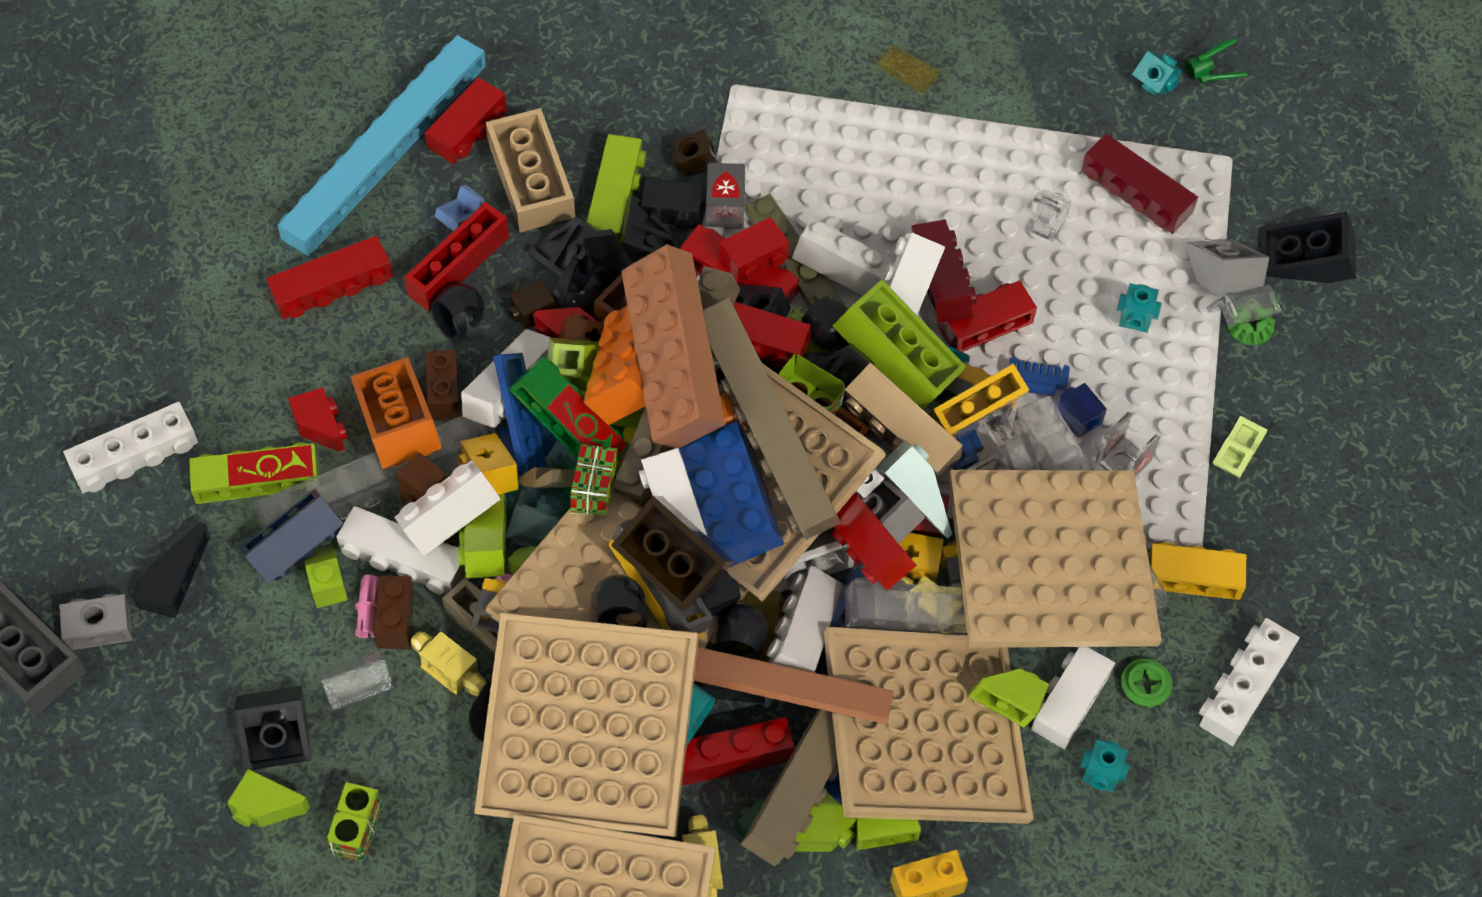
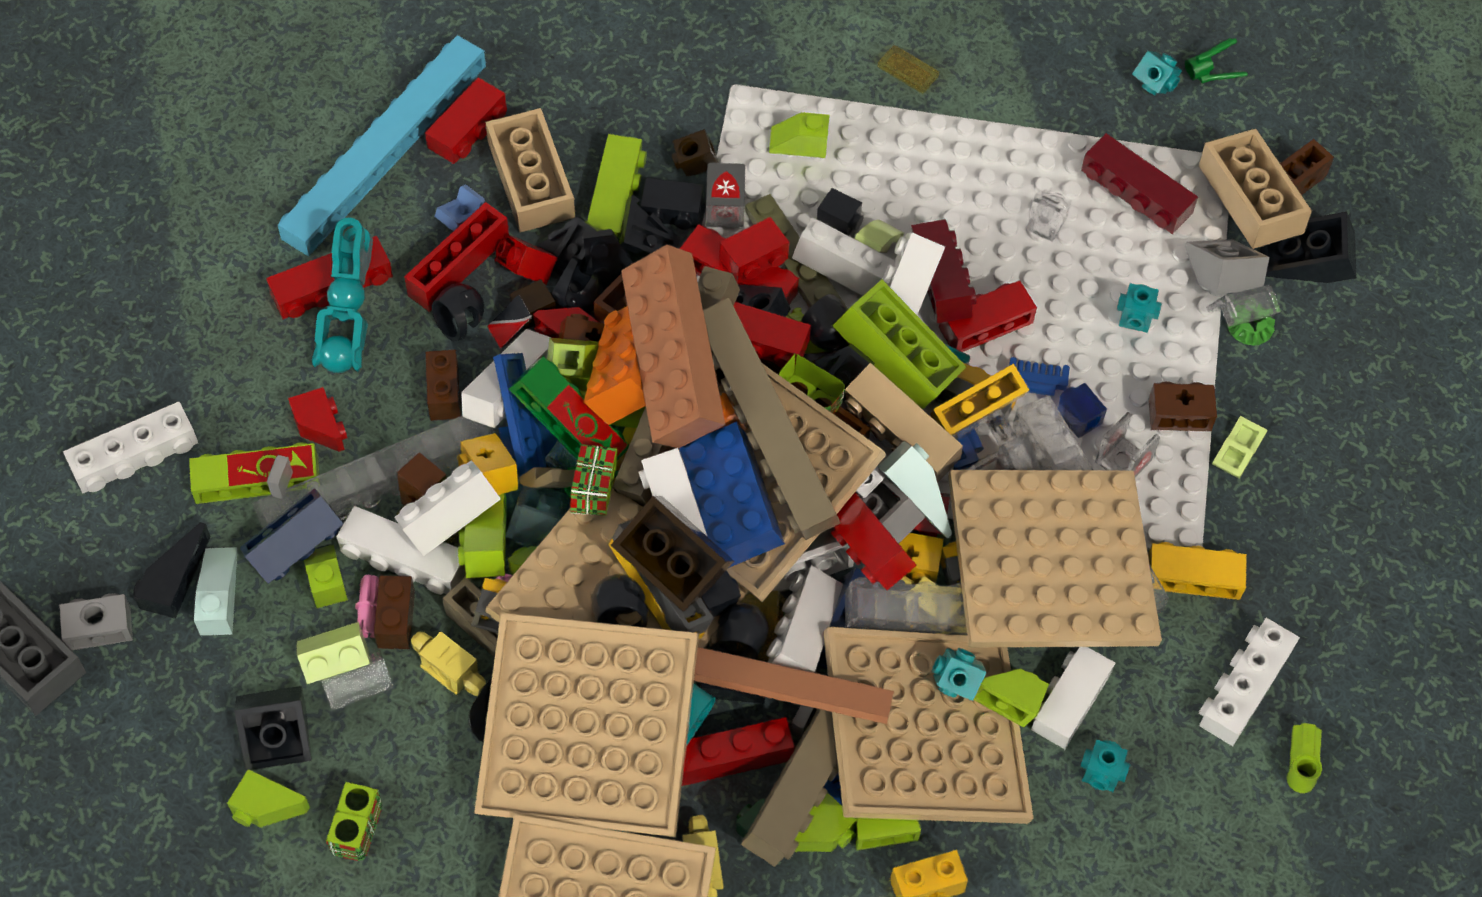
(216, 592): none -> light aqua slope
(279, 476): none -> light grey tile
(333, 653): none -> yellowish green brick
(345, 297): none -> teal piece
(396, 413): orange brick -> none
(509, 321): none -> sticker
(525, 258): none -> red slope
(801, 135): none -> lime slope
(802, 720): none -> light grey tile
(840, 212): none -> black brick
(879, 235): none -> yellowish green slope
(958, 673): none -> teal brick
(1155, 673): bright green gear -> none
(1182, 407): none -> reddish brown brick
(1254, 188): none -> tan brick
(1305, 757): none -> lime piece
(1308, 166): none -> reddish brown brick

